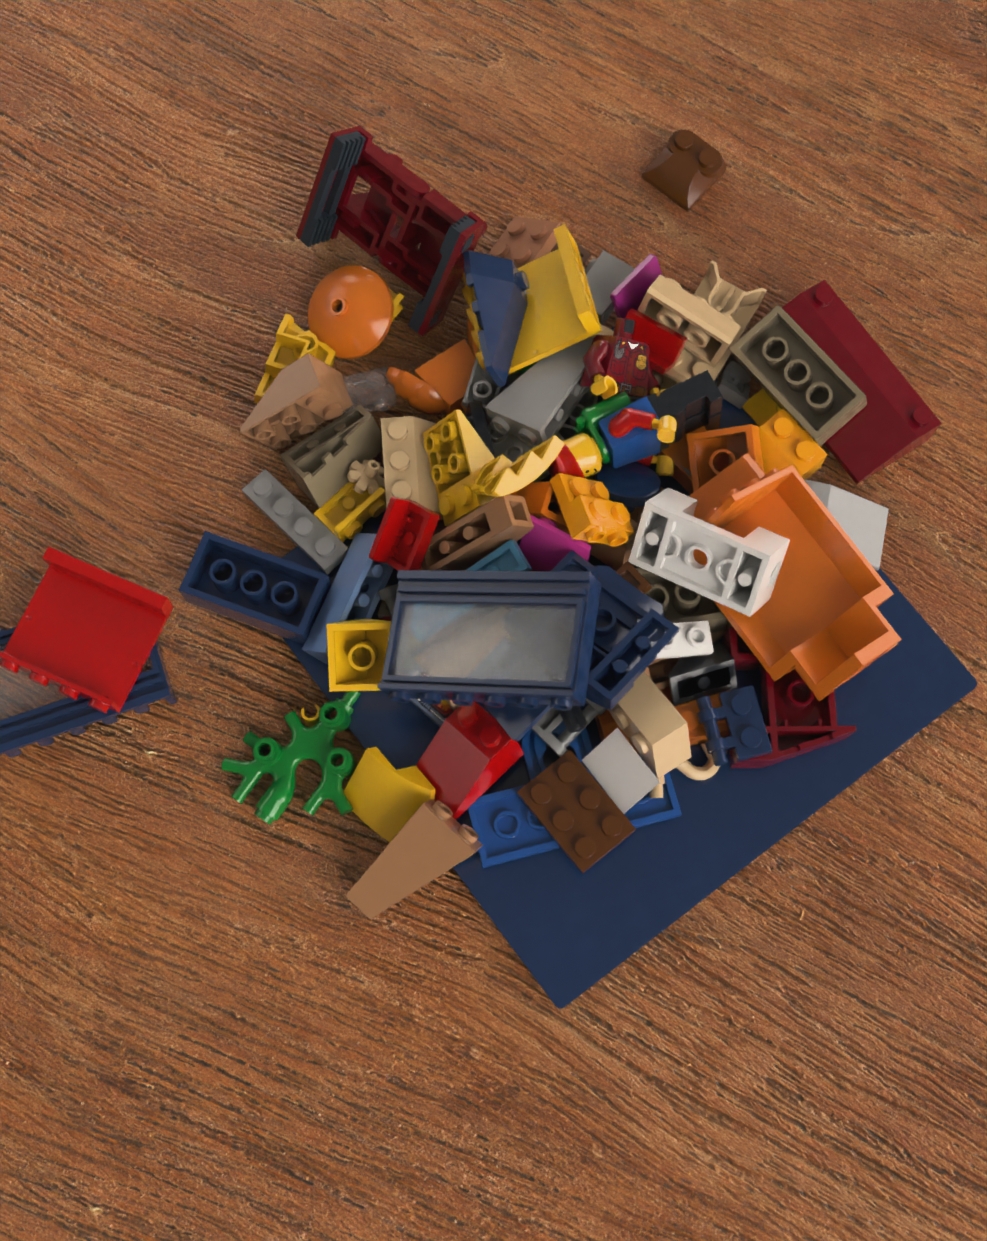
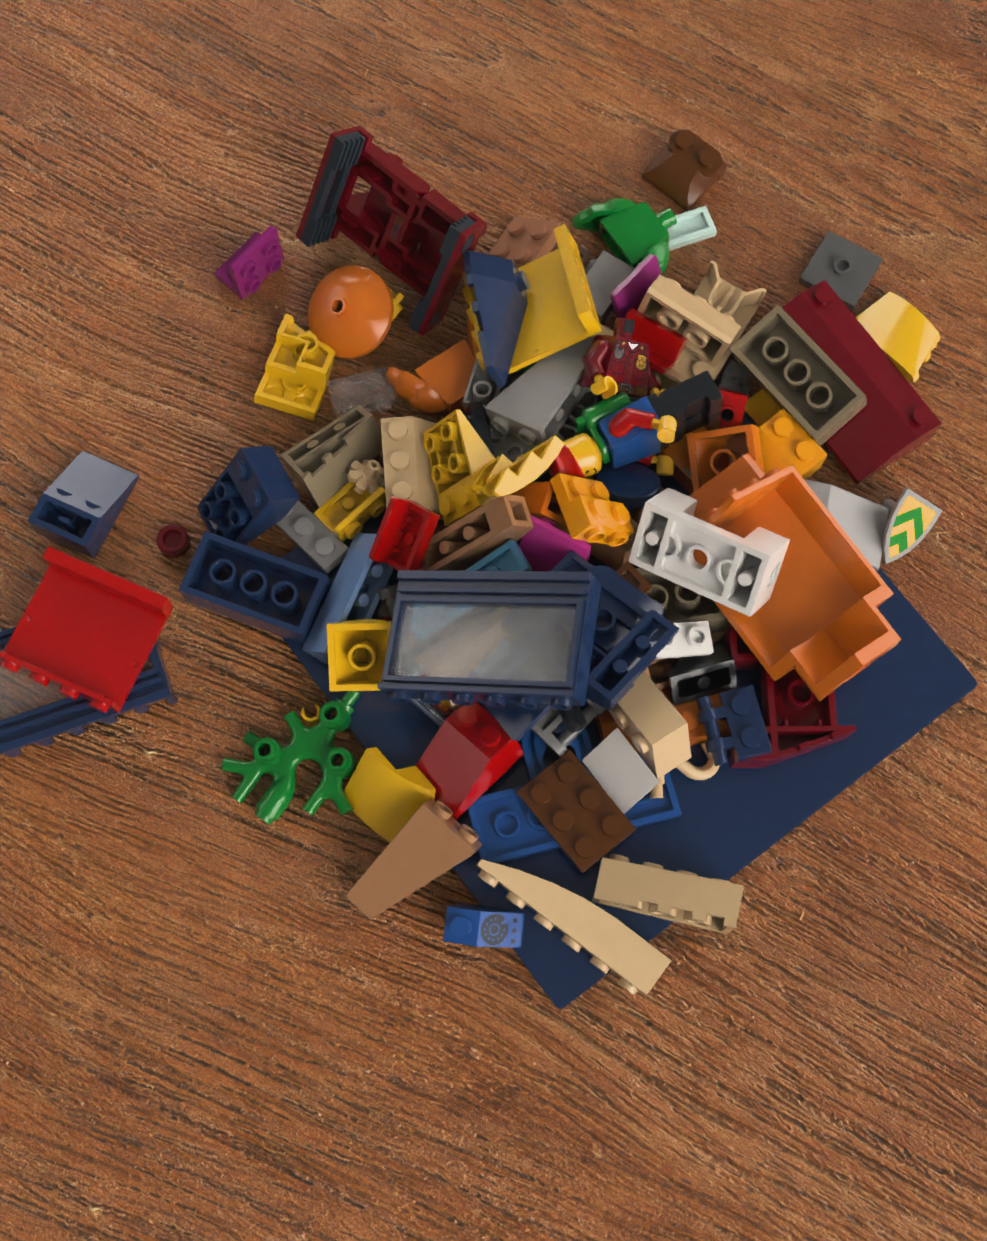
(83, 503): none -> dark blue slope
(173, 541): none -> dark red tile
(248, 496): none -> dark blue slope
(252, 263): none -> magenta bracket
(297, 403): medium nougat slope -> none
(483, 926): none -> blue slope
(583, 926): none -> tan slope
(629, 229): none -> green torso
(668, 894): none -> tan wedge
(691, 228): none -> light aqua tile
(736, 402): none -> red brick
(843, 266): none -> dark grey plate
(901, 333): none -> yellow slope
(907, 524): none -> shield

